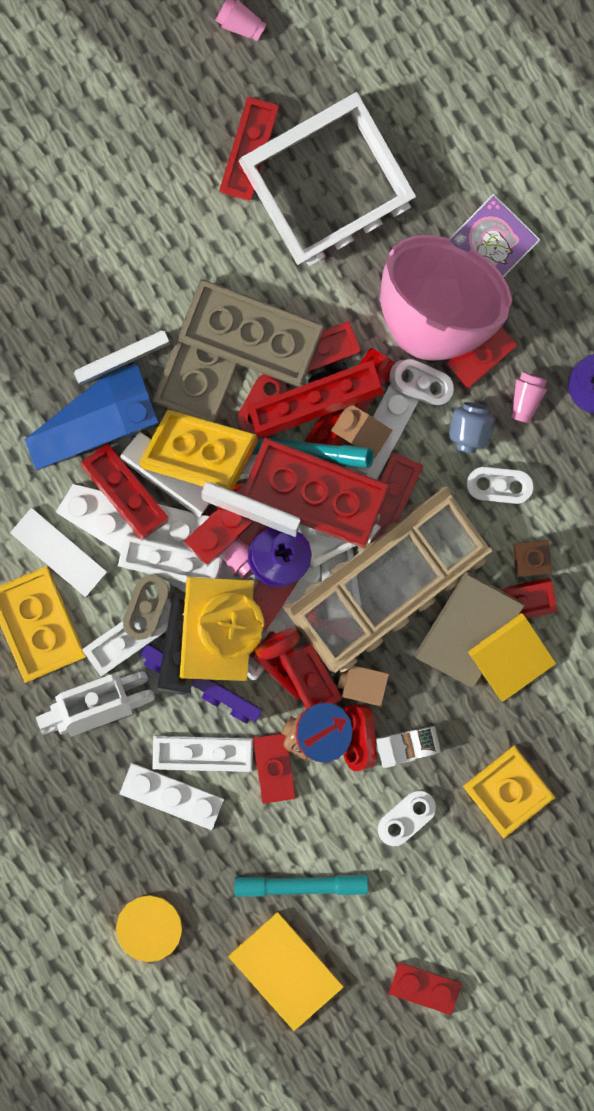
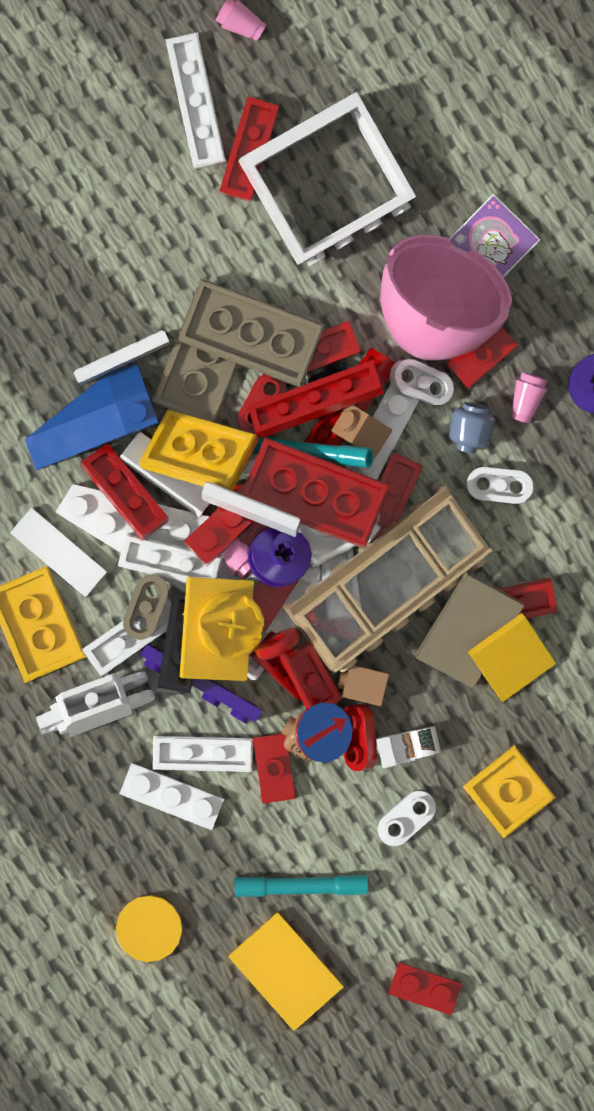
(195, 100): none -> white tile
(532, 558): reddish brown brick -> none

